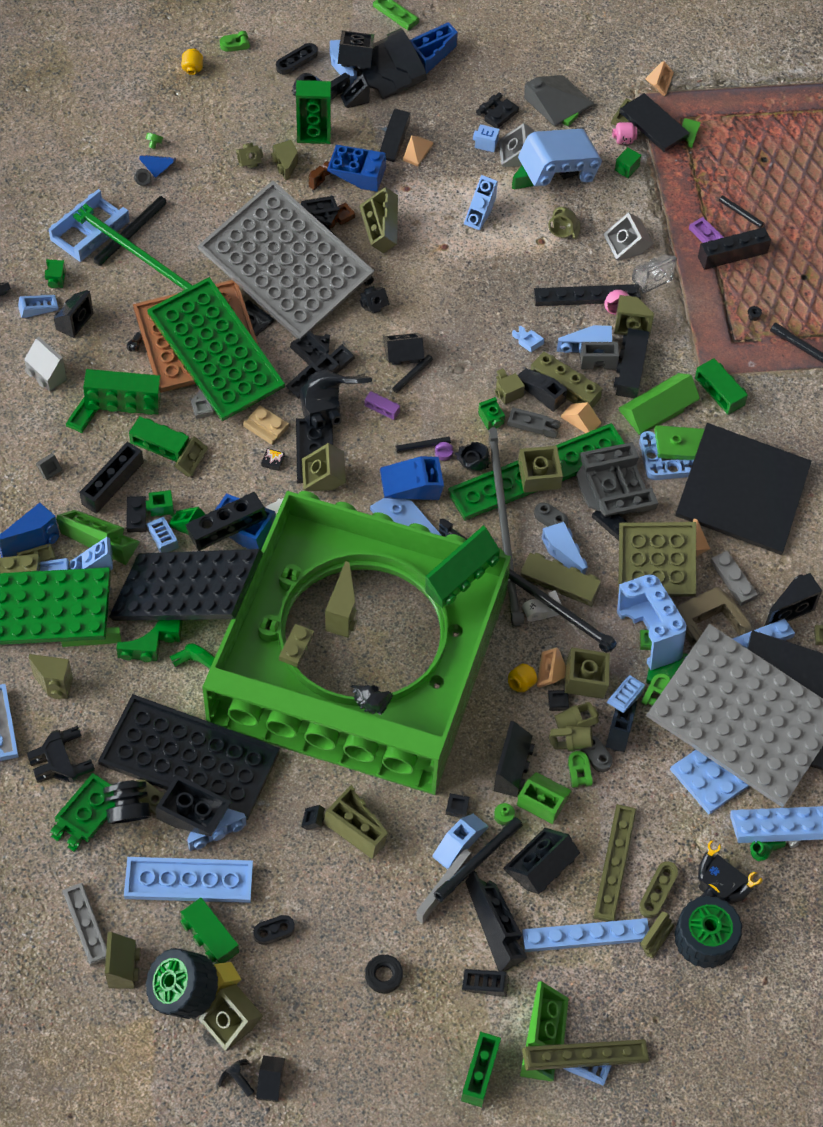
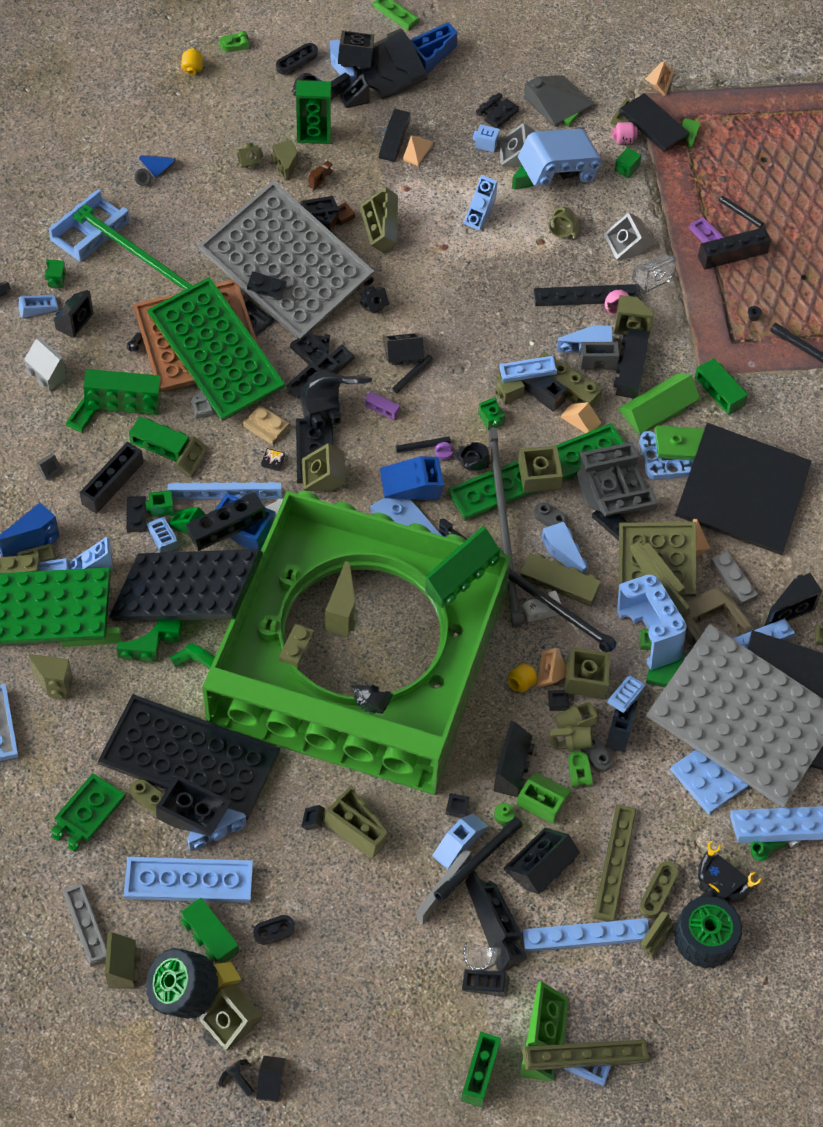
(58, 763): black connector -> none
(91, 530): bright green slope -> none
(127, 802): black wheel -> none
(130, 230): black axle -> none
(154, 139): bright green tile -> none
(217, 490): none -> light blue plate
(266, 285): none -> black plate
(358, 166): blue slope -> none
(383, 961): black tyre -> none
(480, 957): none -> clear helmet
(528, 340): light blue plate -> none
(528, 369): none -> light blue tile
(533, 422): dark grey hinge -> none
(652, 564): none -> olive wedge
(657, 685): bright green plate -> none

